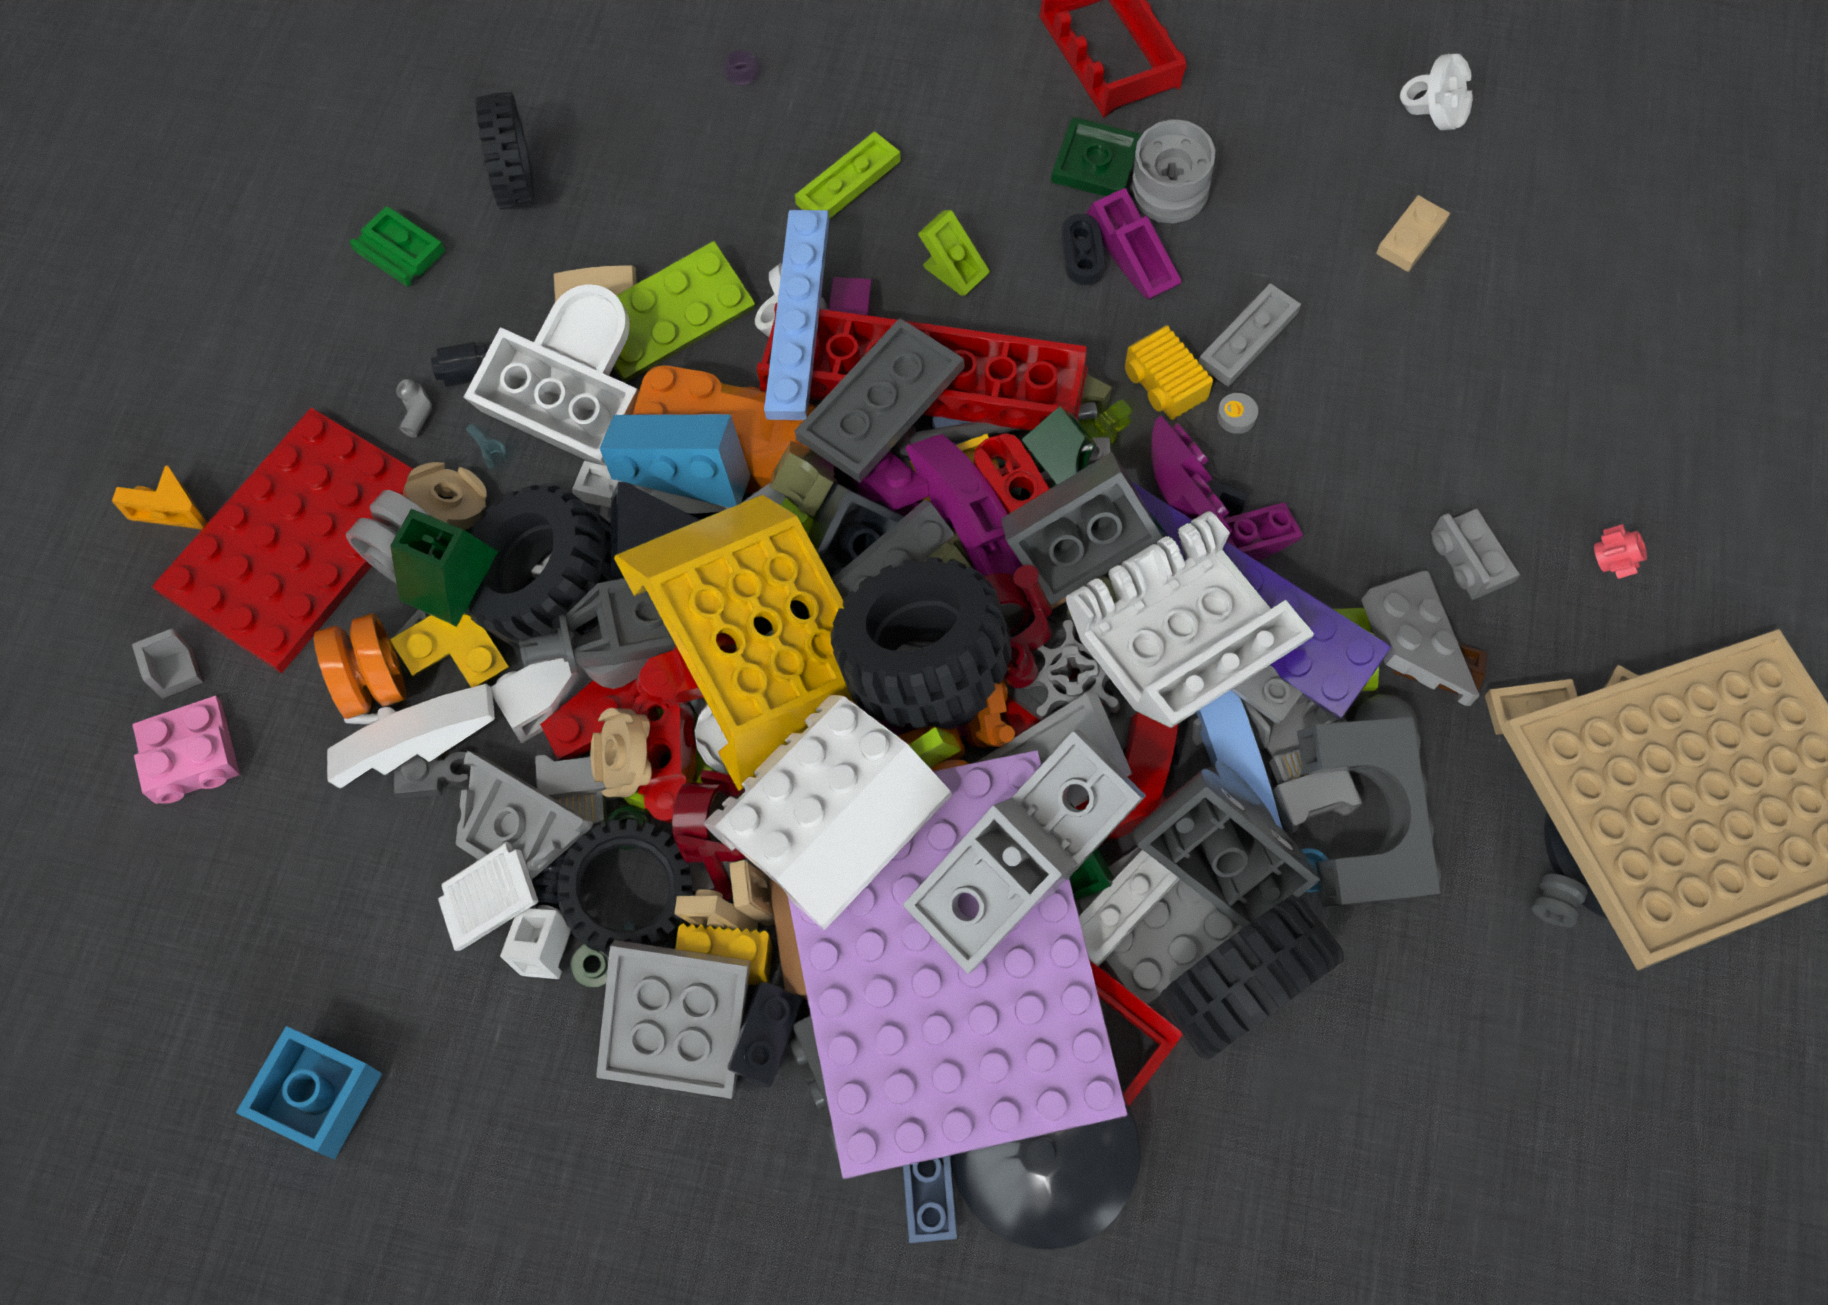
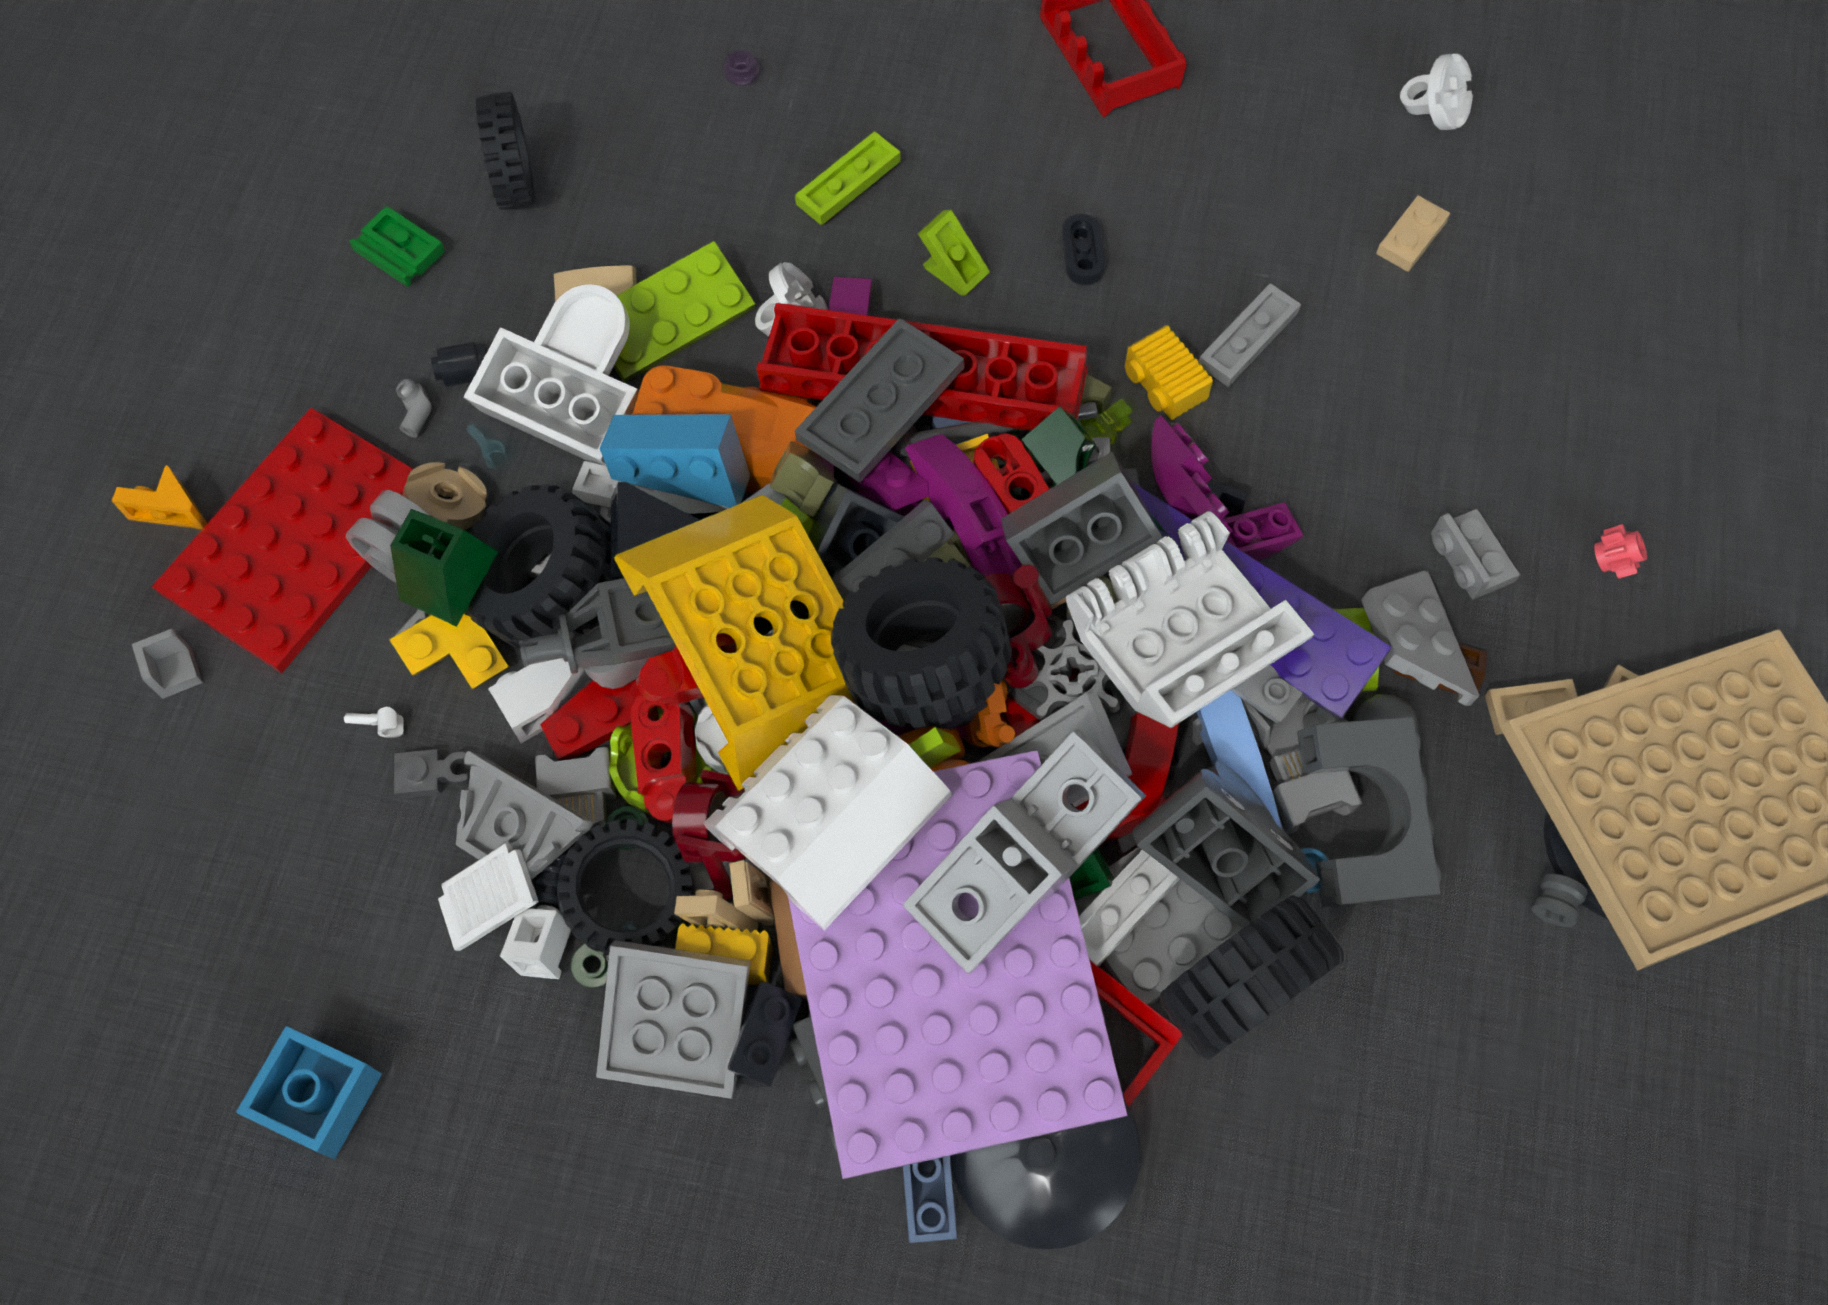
(184, 751): bright pink plate -> none
(360, 666): orange wheel -> none
(419, 729): white slope -> none
(621, 752): tan plate -> none
(797, 315): light blue plate -> none
(1095, 157): dark green plate -> none
(1134, 244): magenta slope -> none
(1172, 171): light grey wheel -> none
(1237, 413): light grey tile -> none

